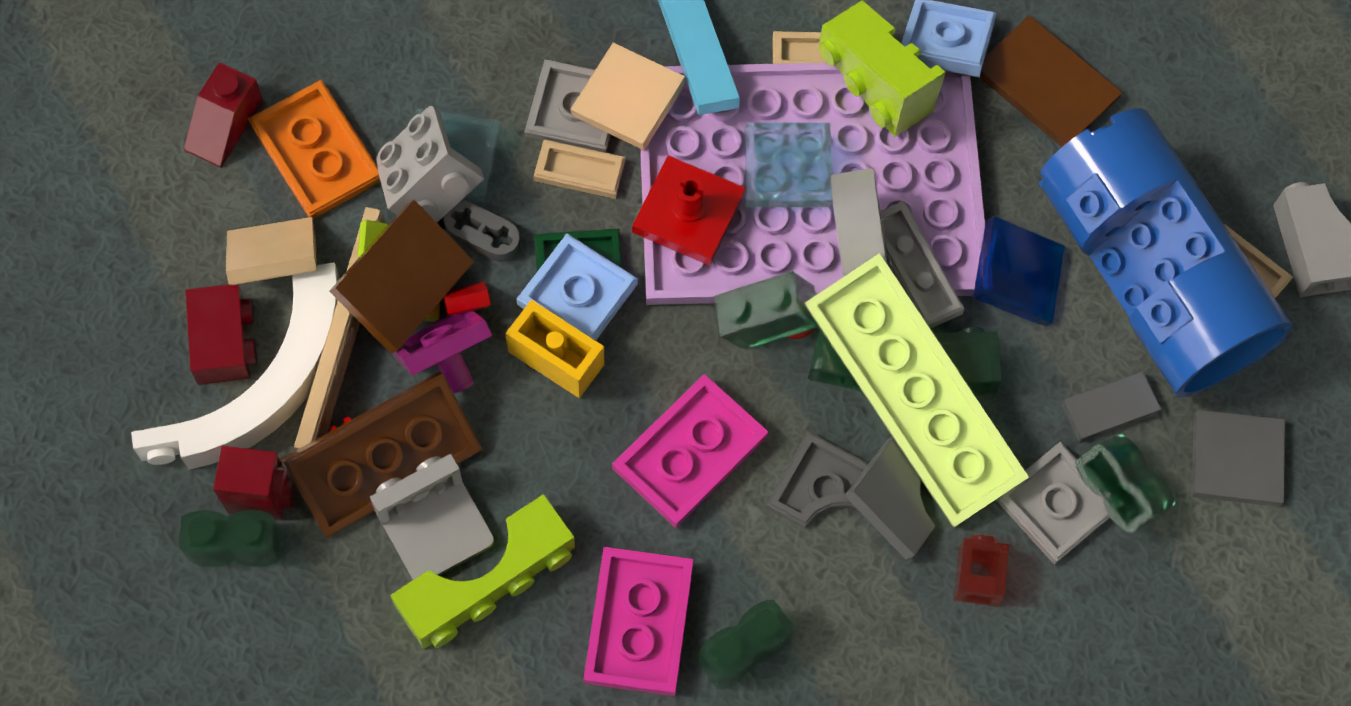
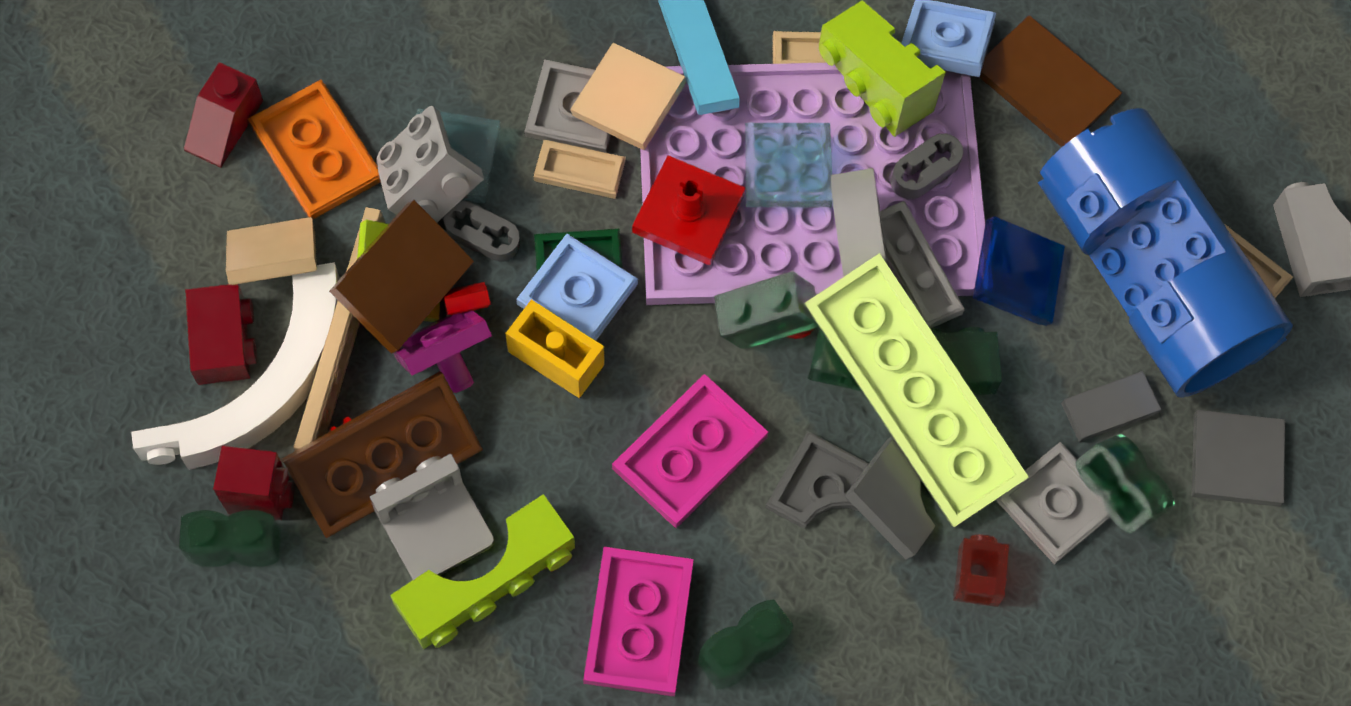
(932, 173): none -> dark grey beam

